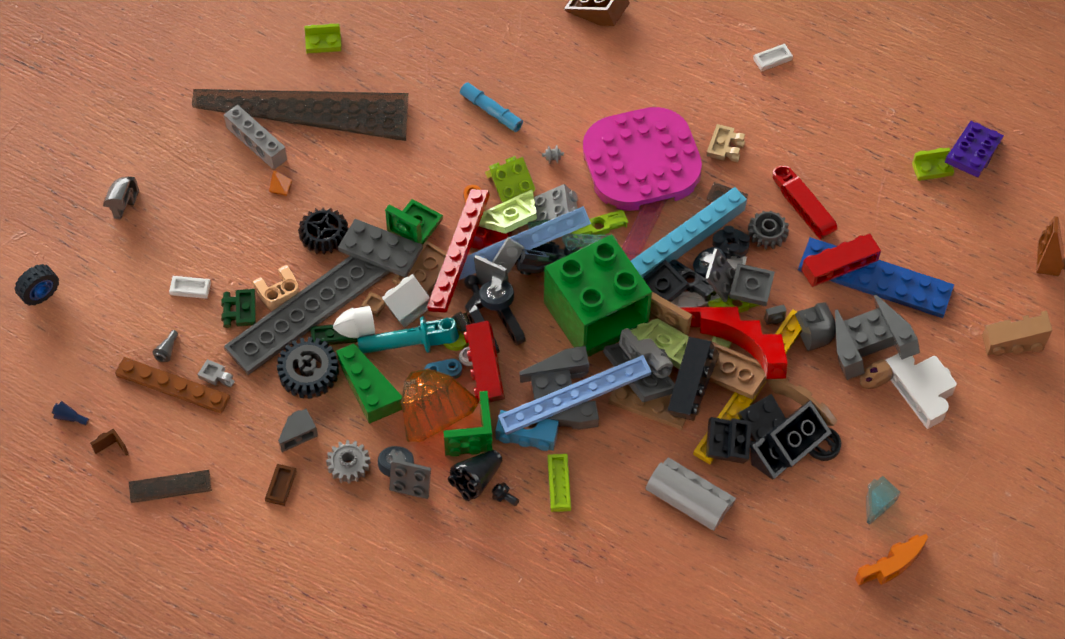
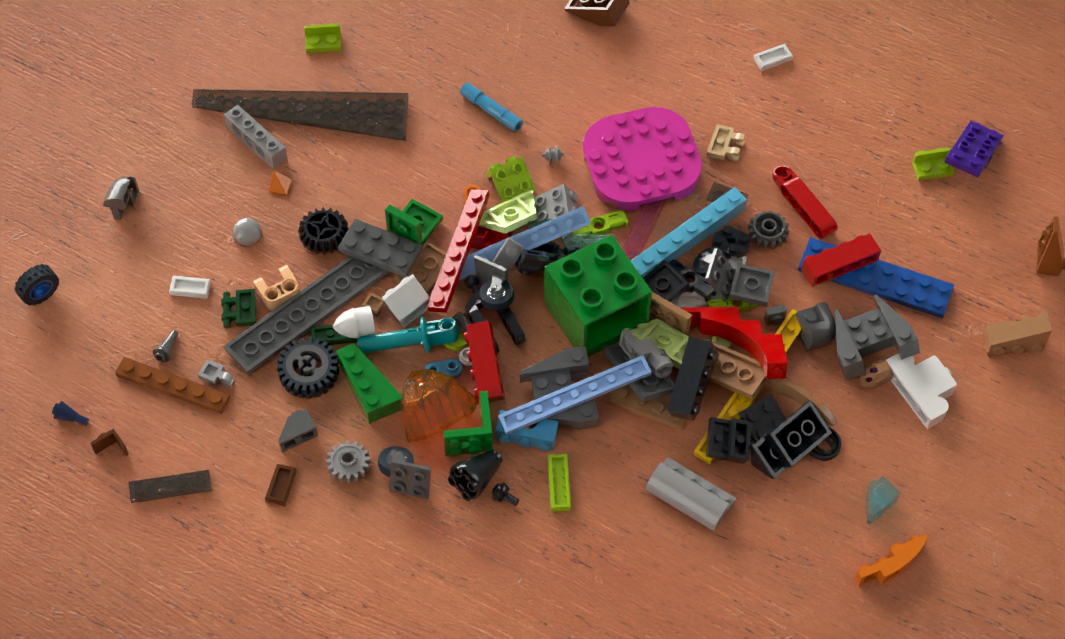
(247, 231): none -> light grey hair

